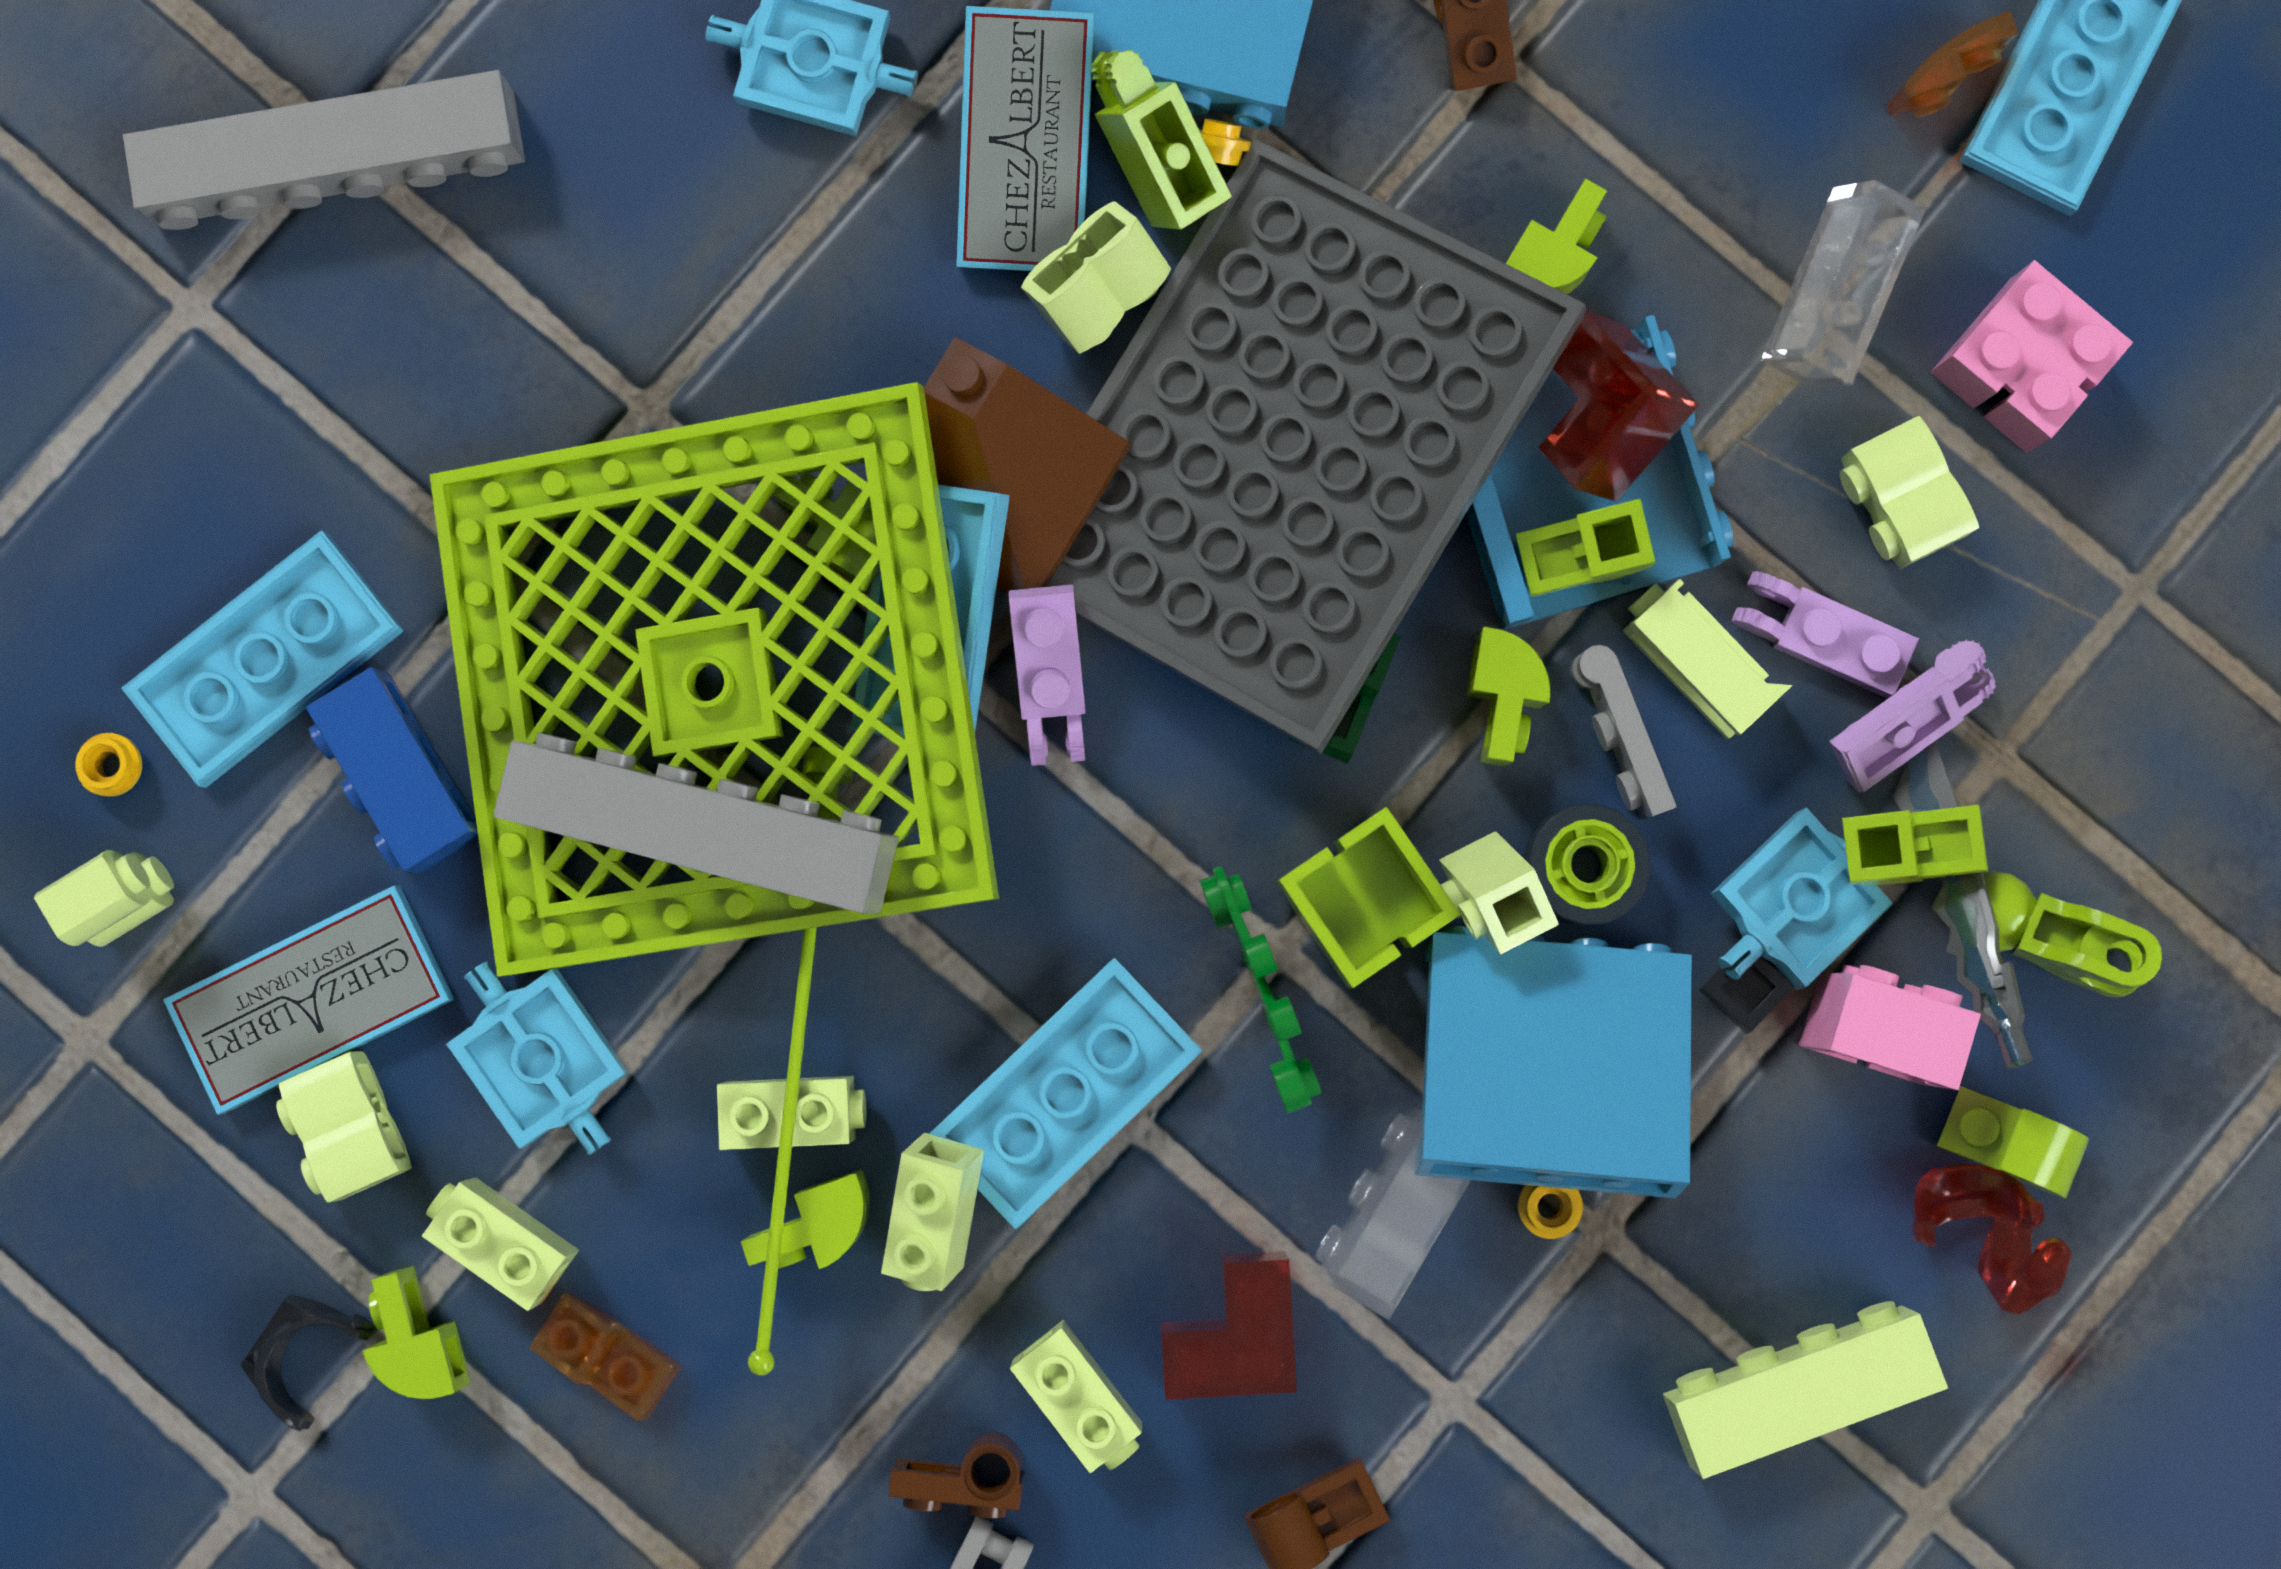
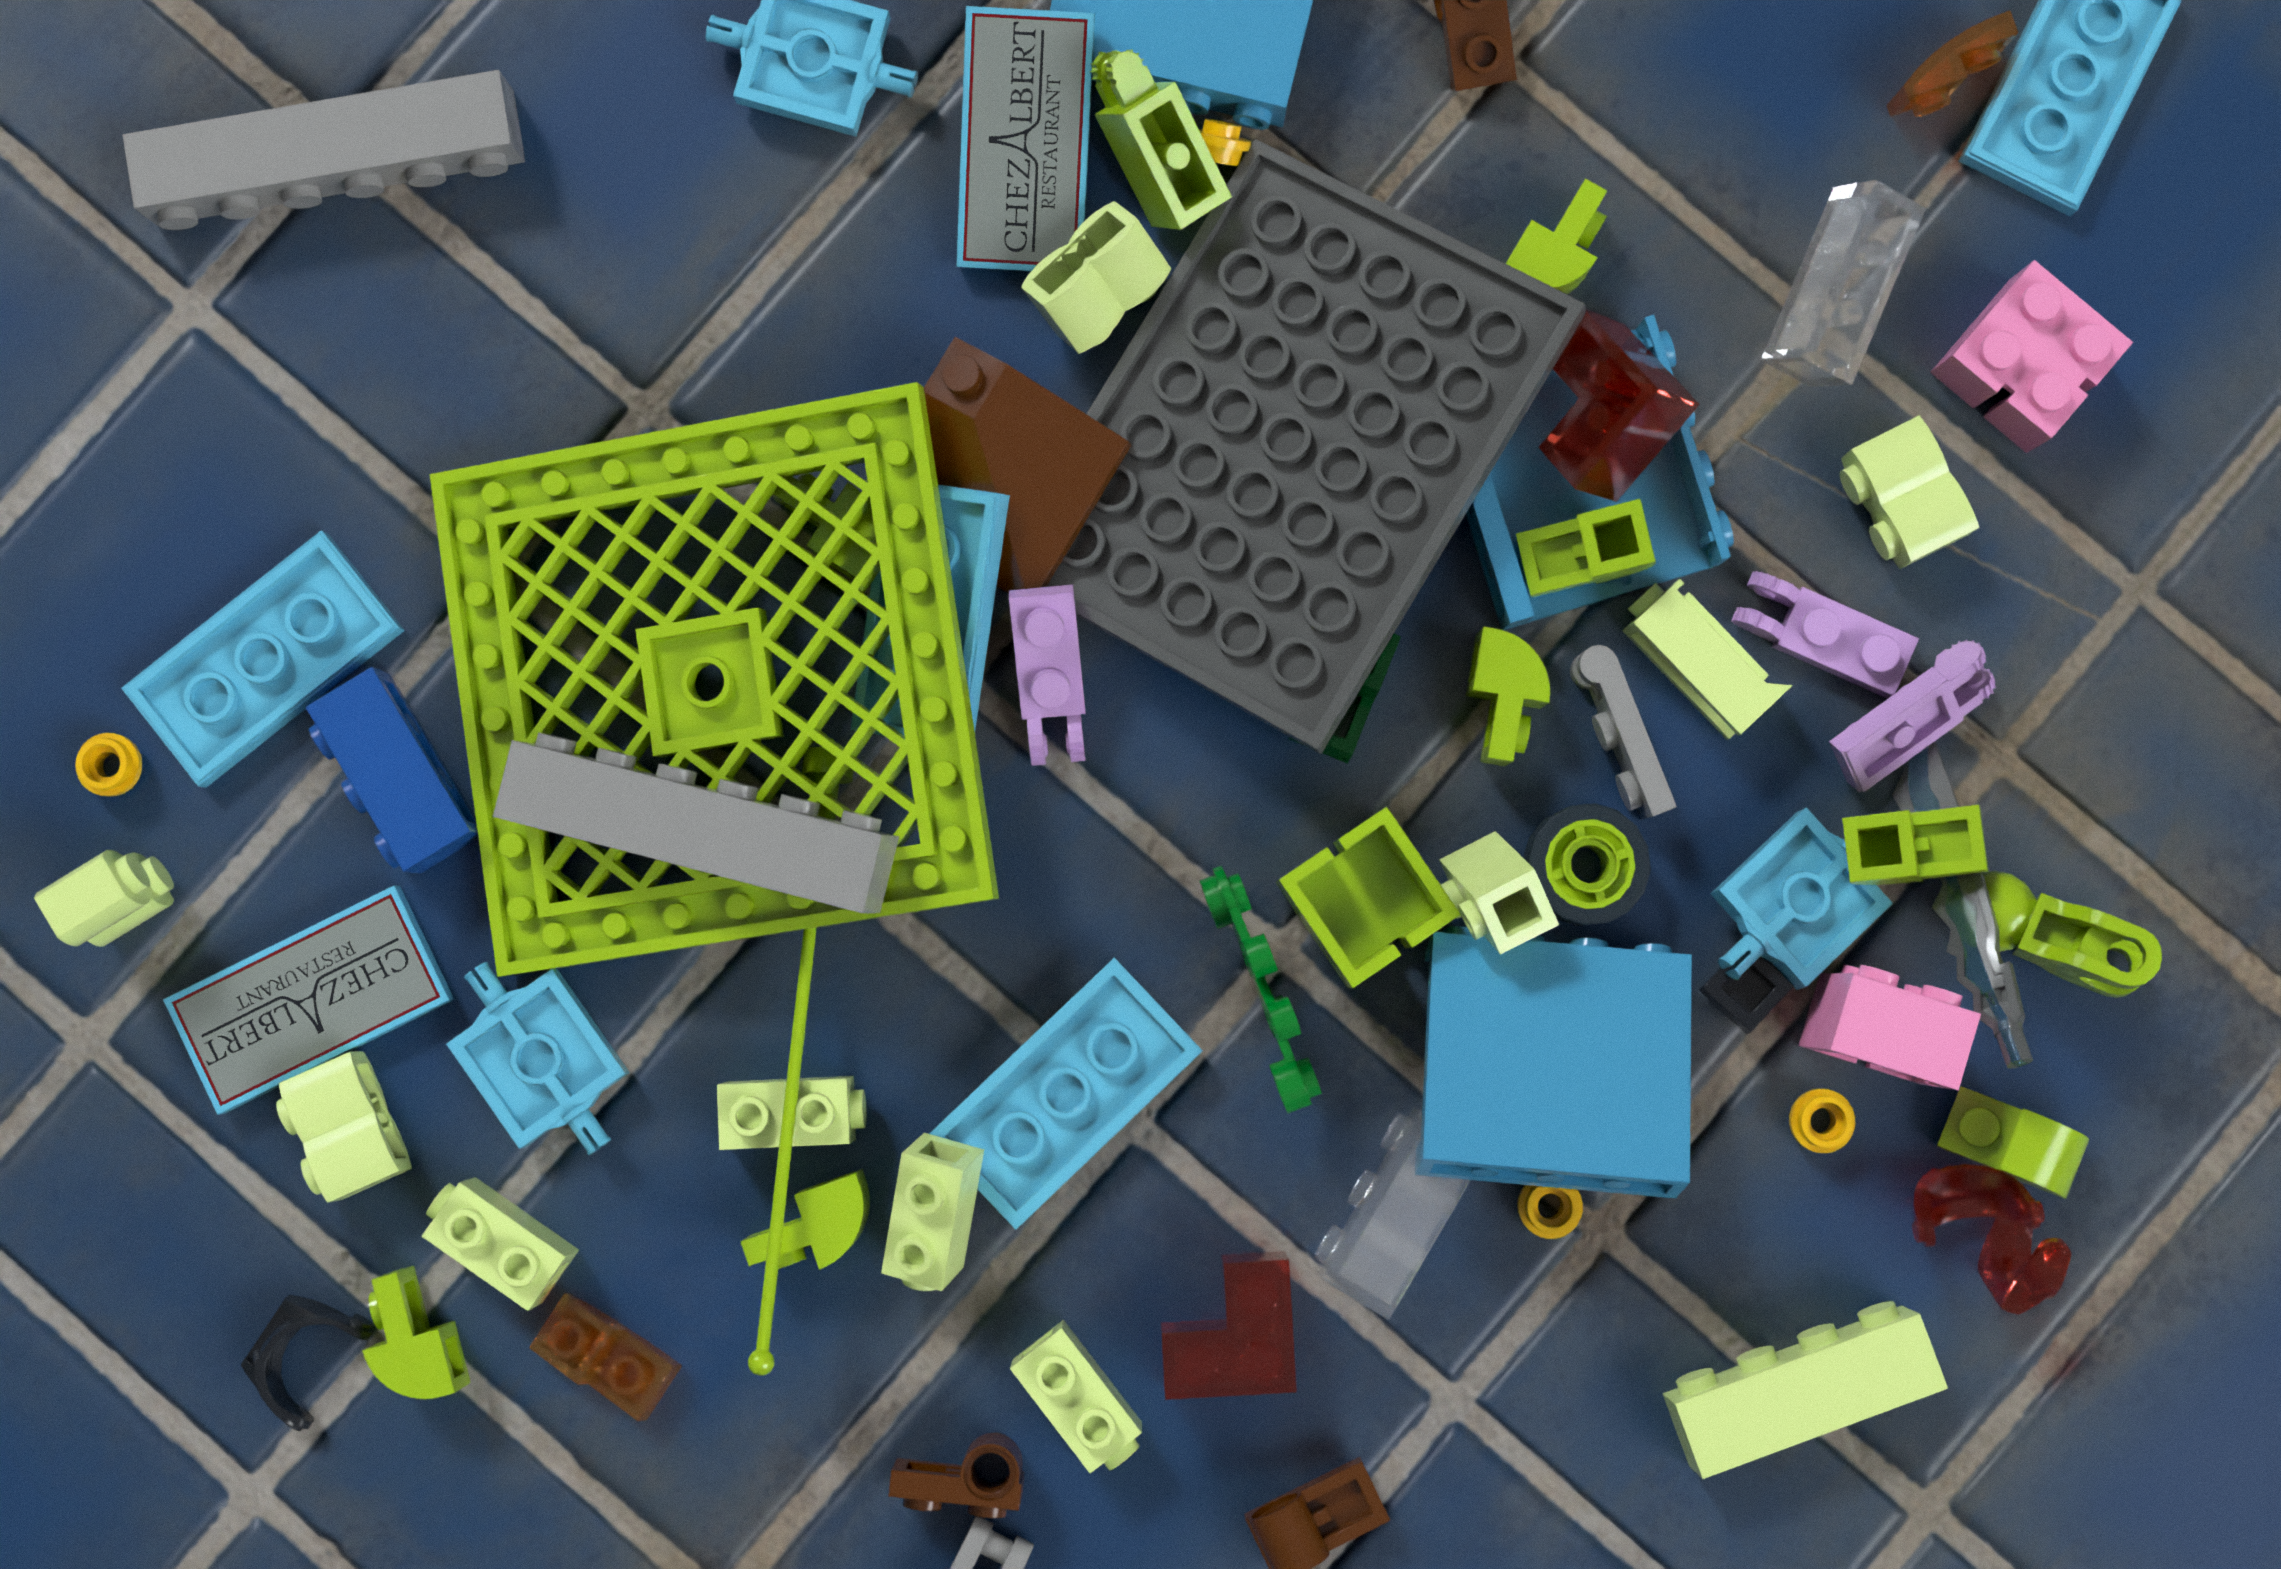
(1841, 1120): none -> yellow plate

